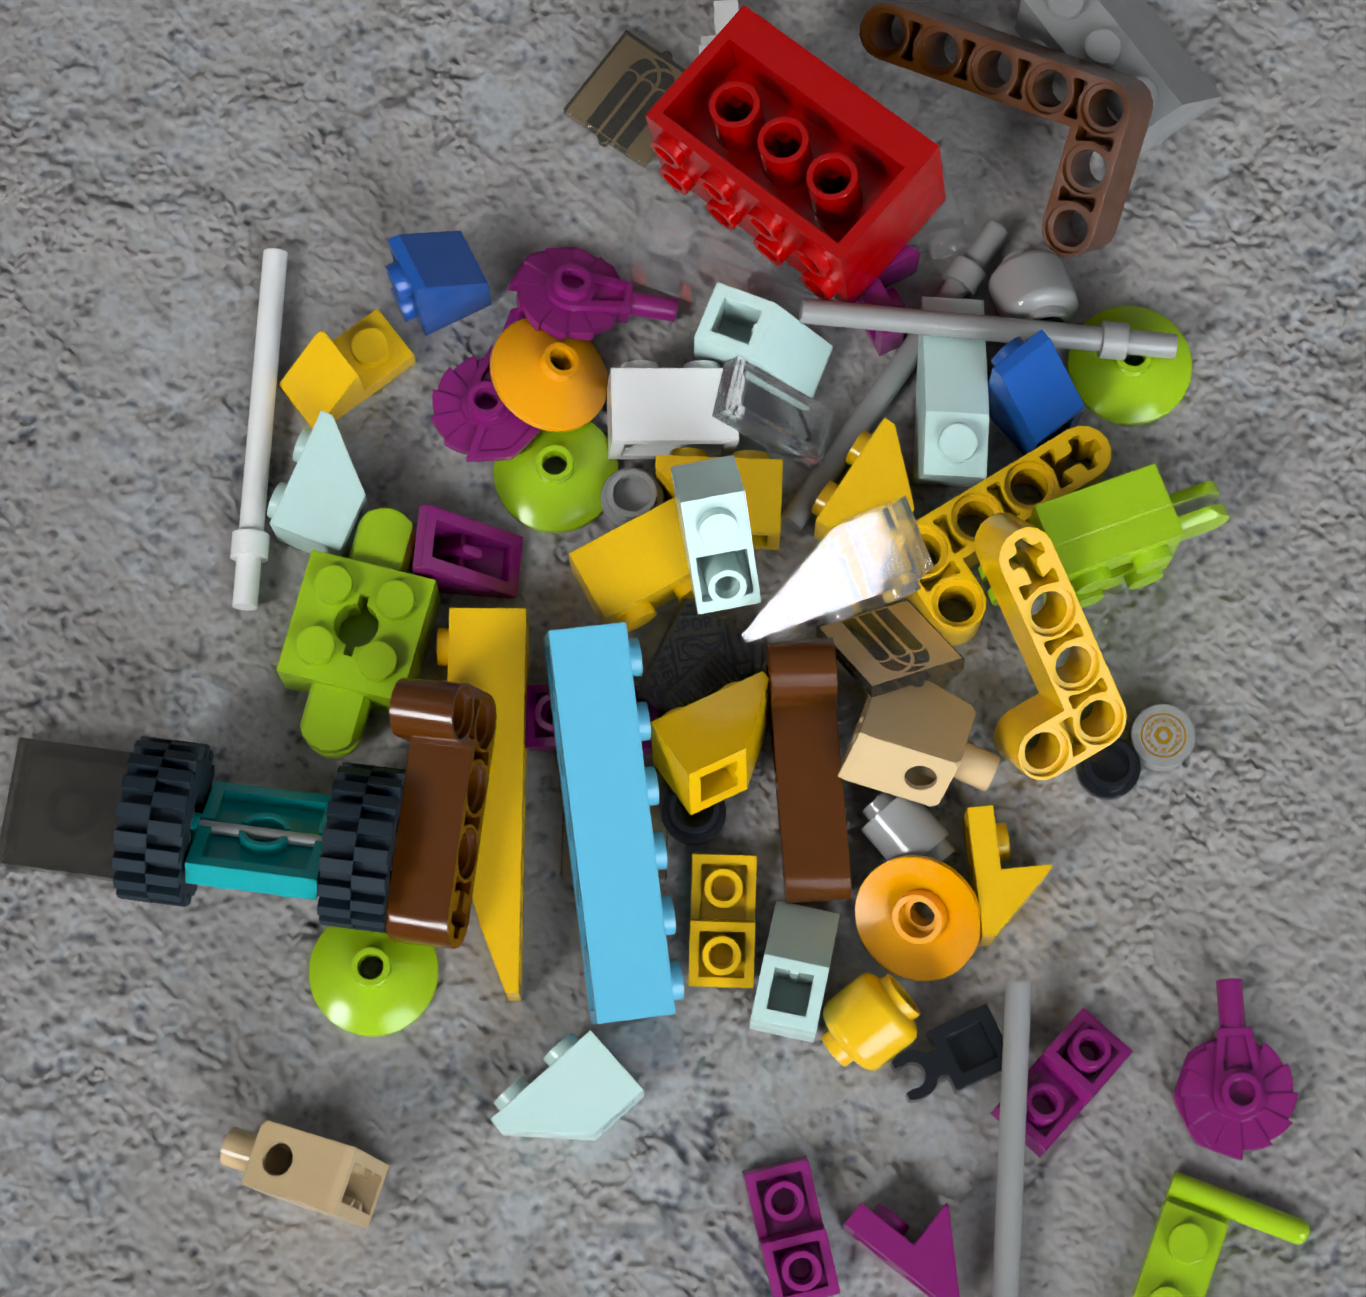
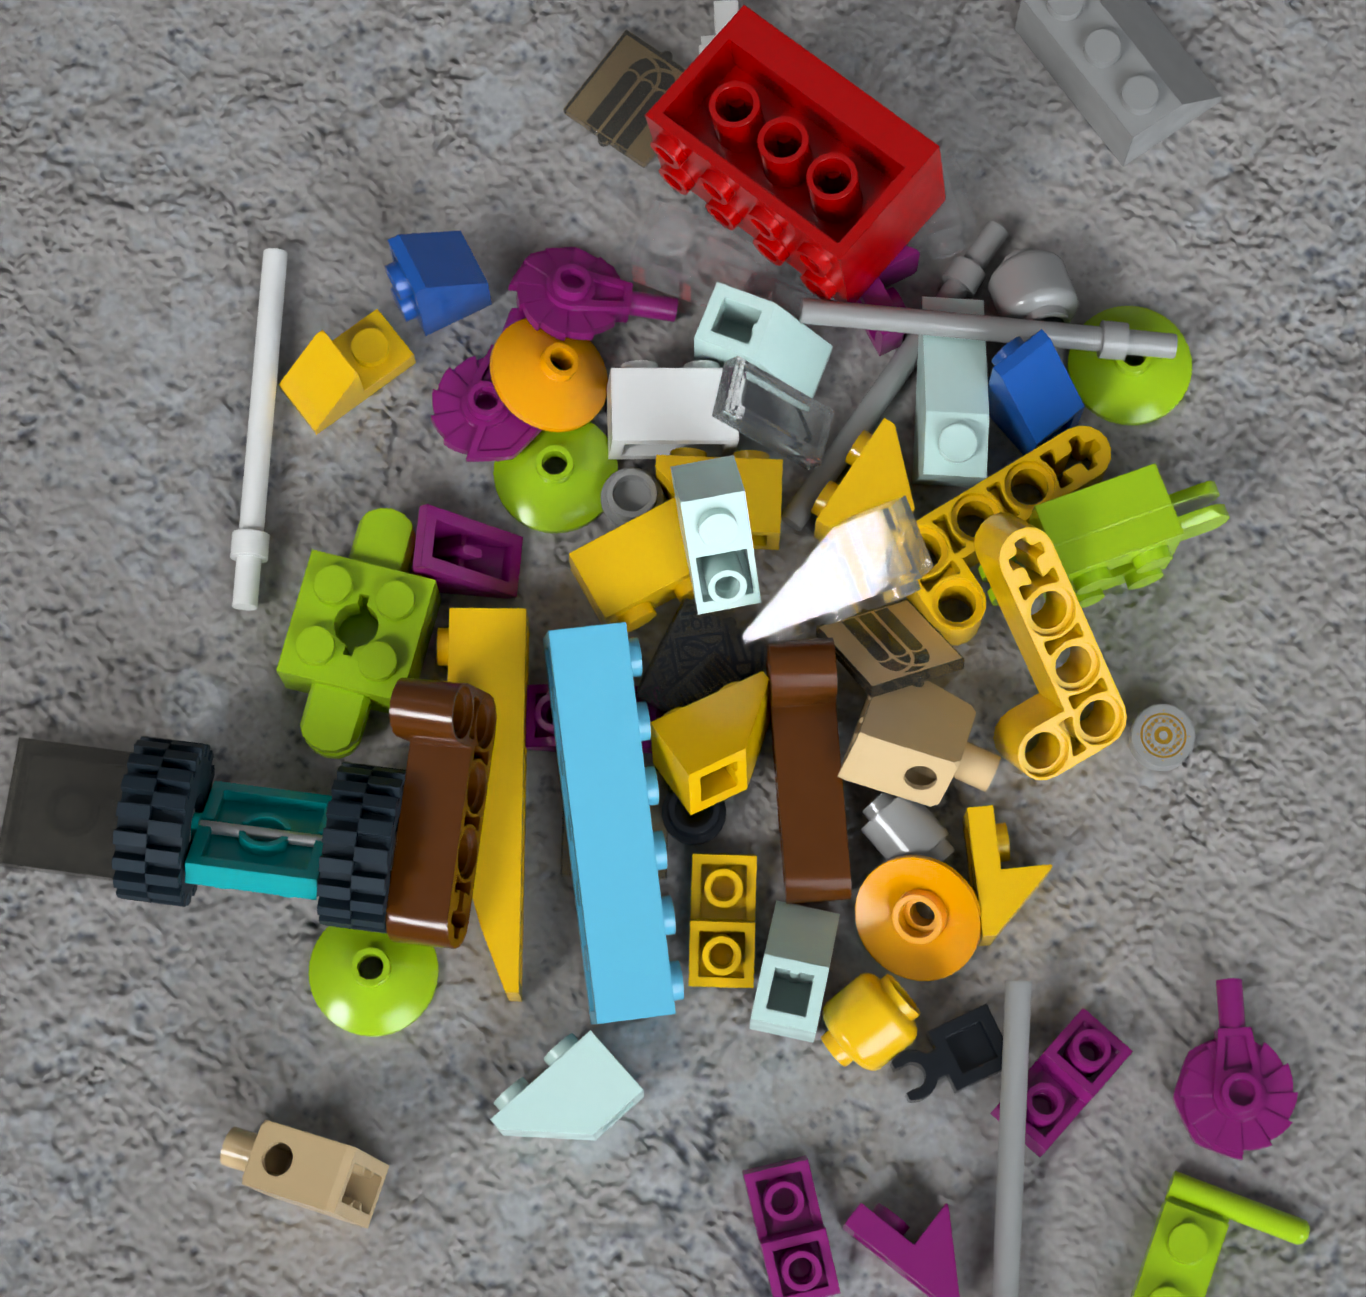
(323, 495): light aqua slope -> none
(1031, 90): reddish brown beam -> none
(1110, 771): black plate -> none

